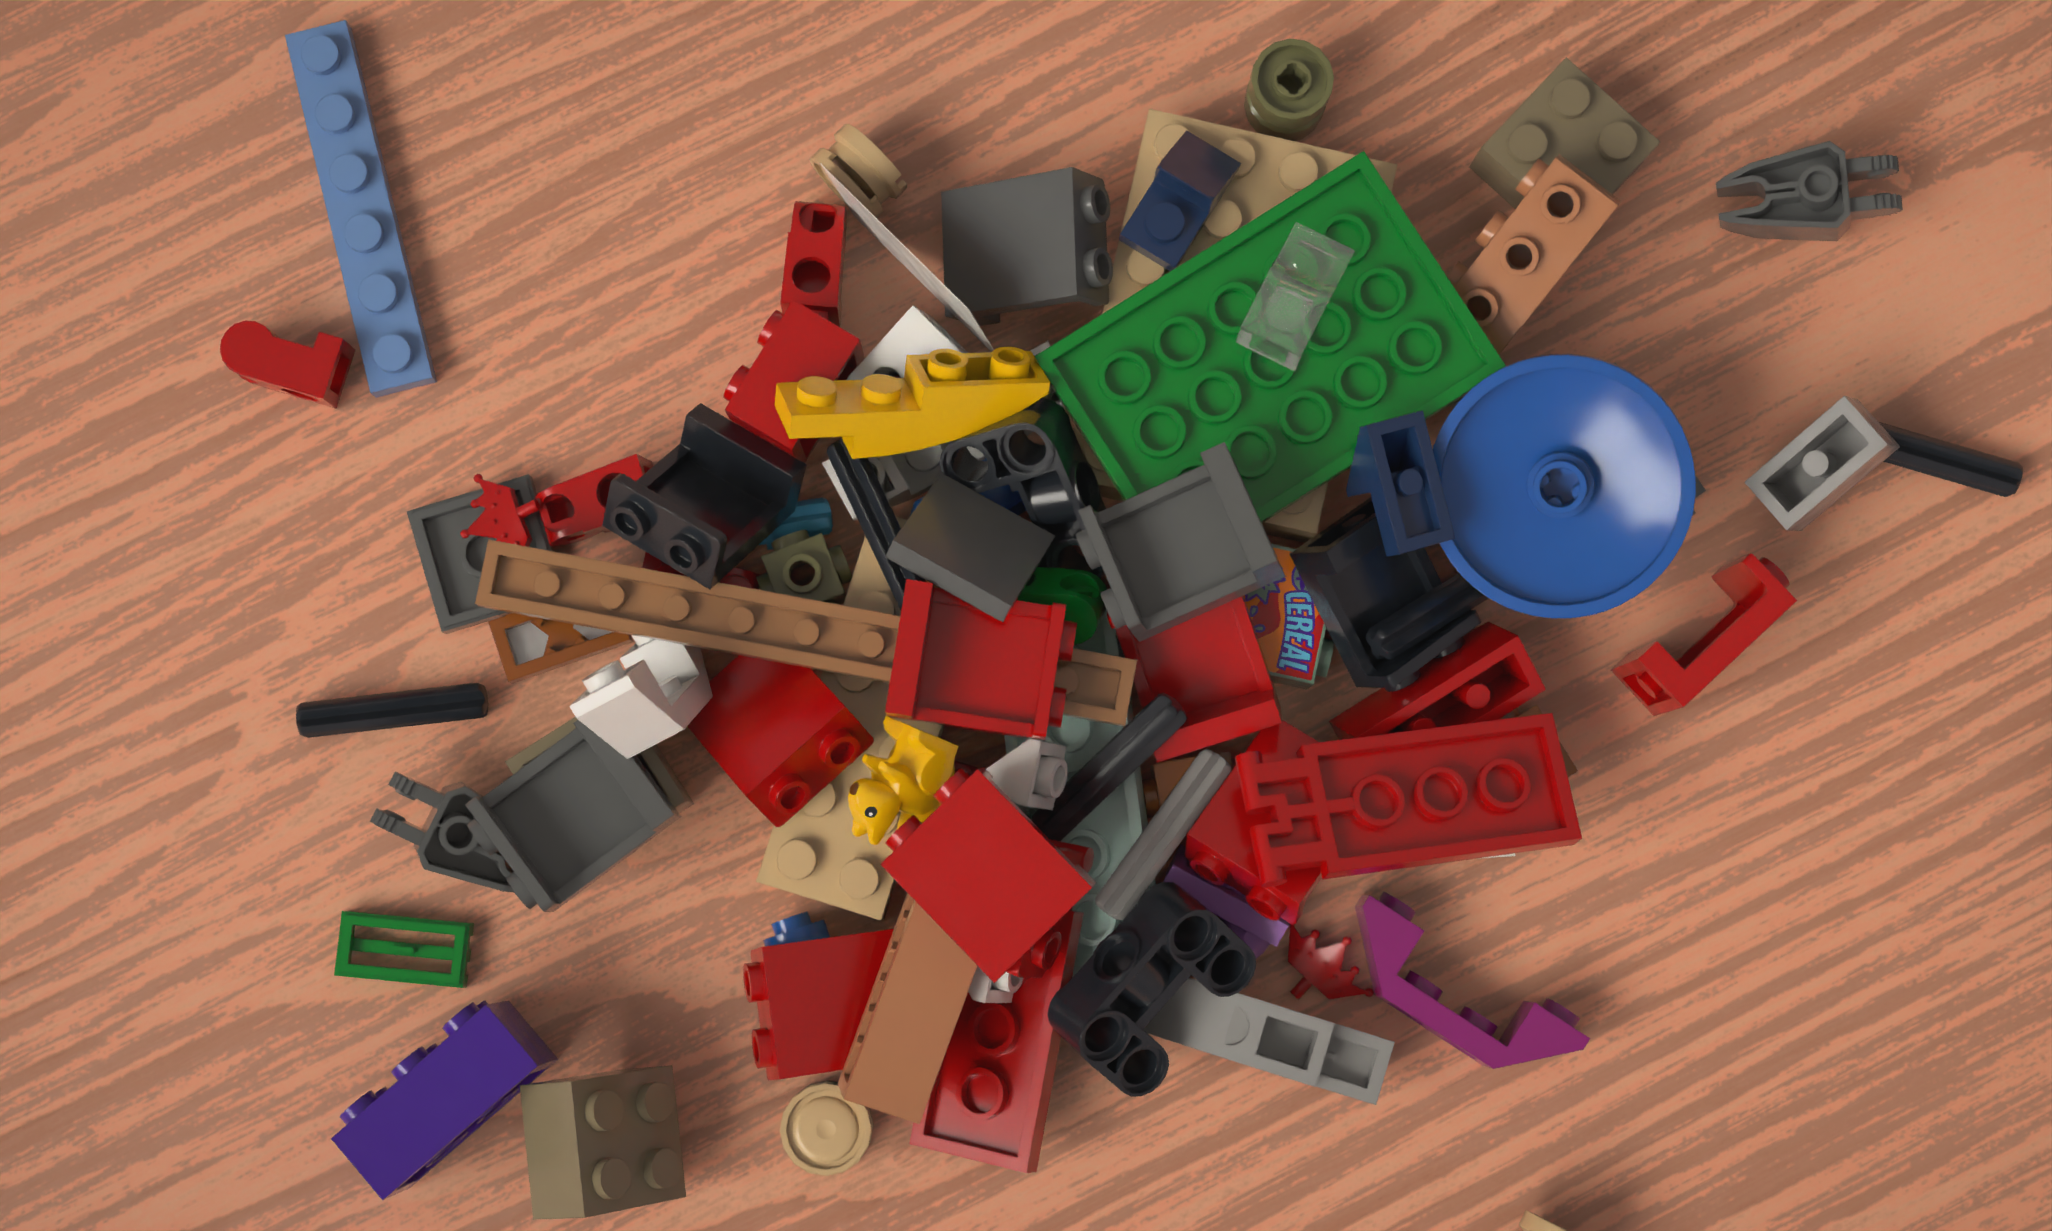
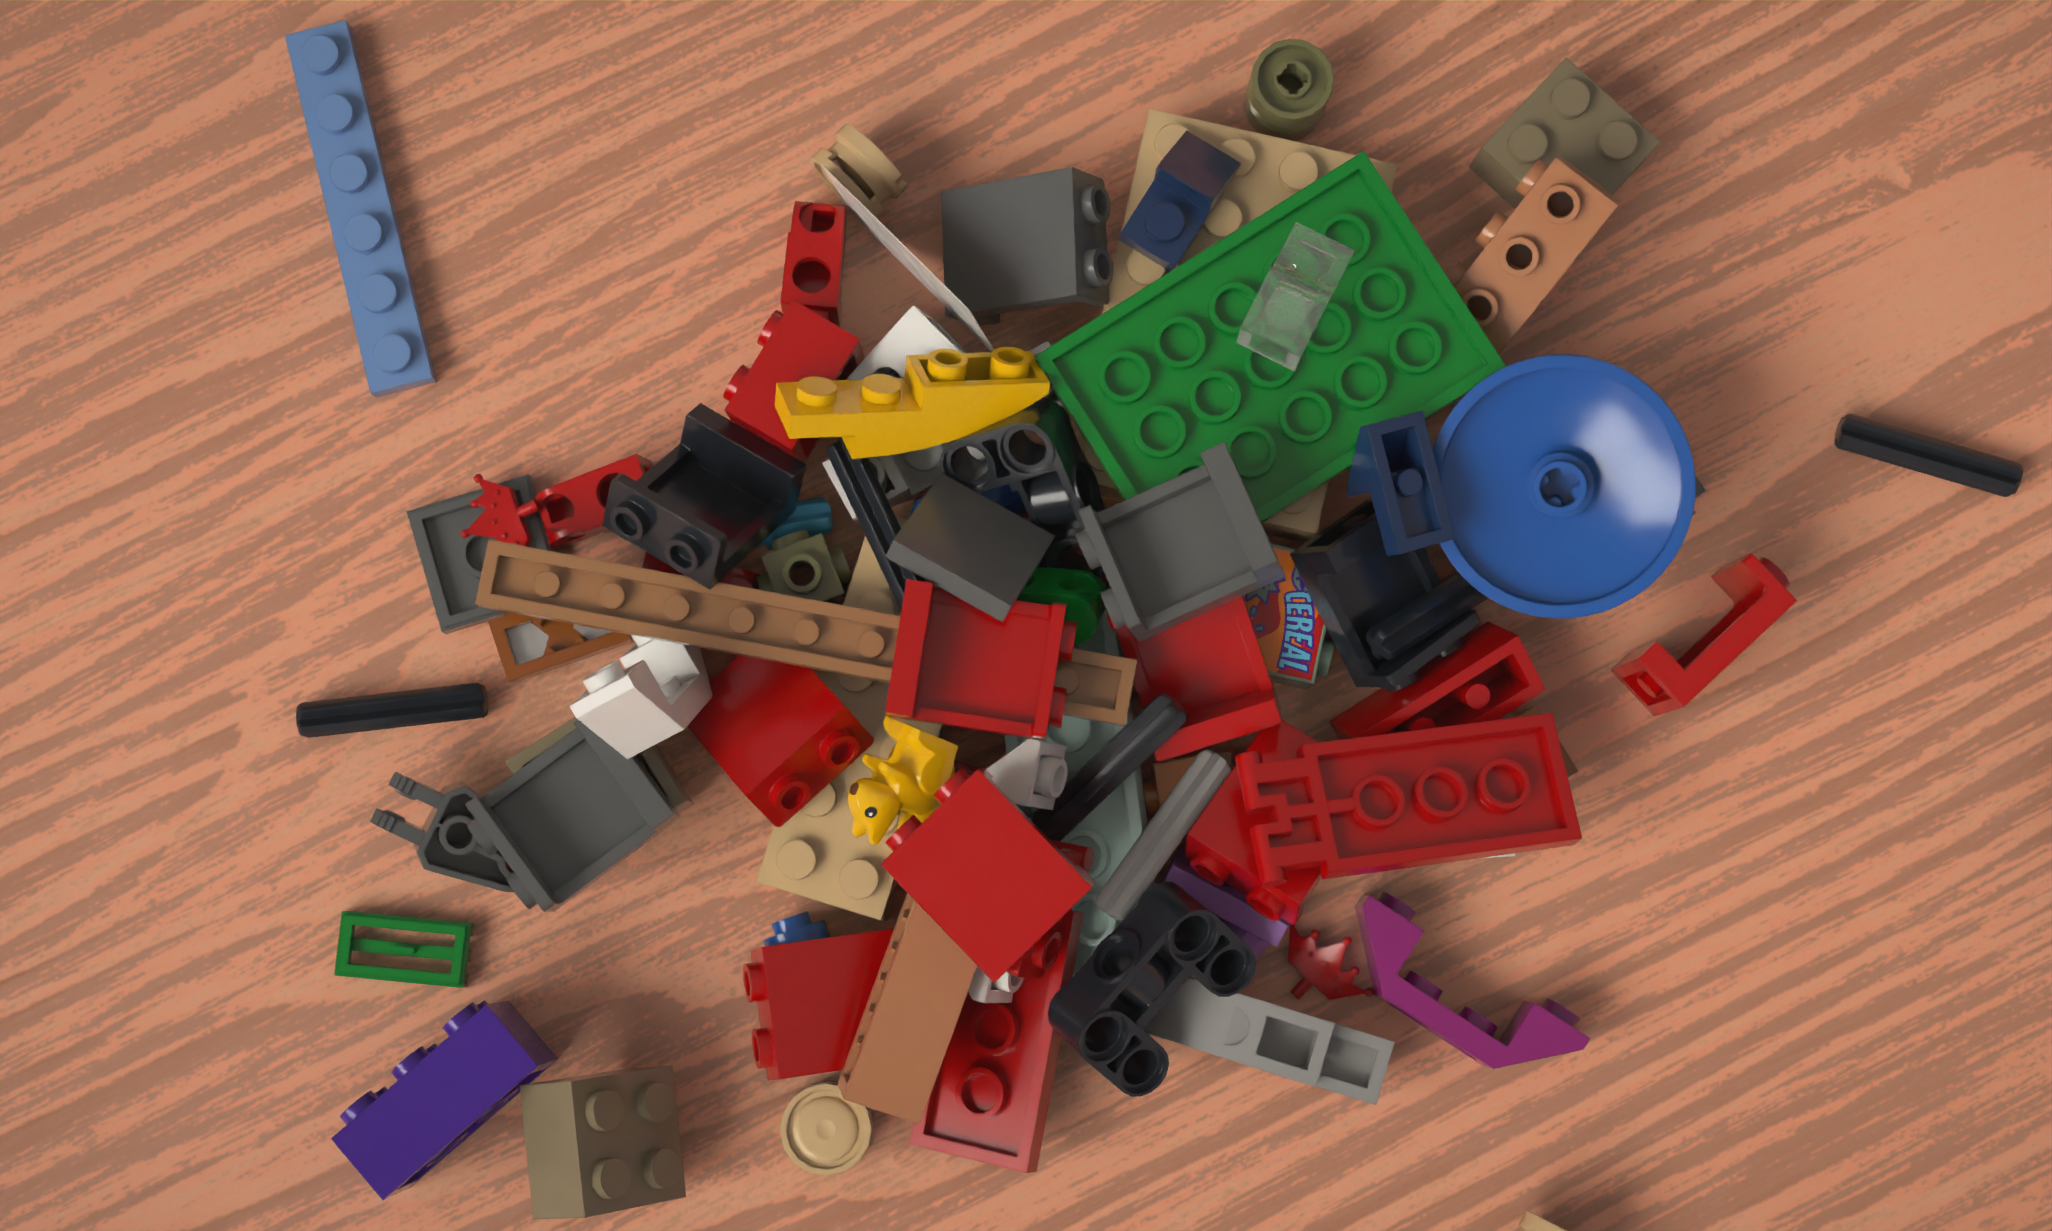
(287, 366): red leg -> none
(1806, 194): dark grey hinge -> none
(1822, 464): light grey brick -> none

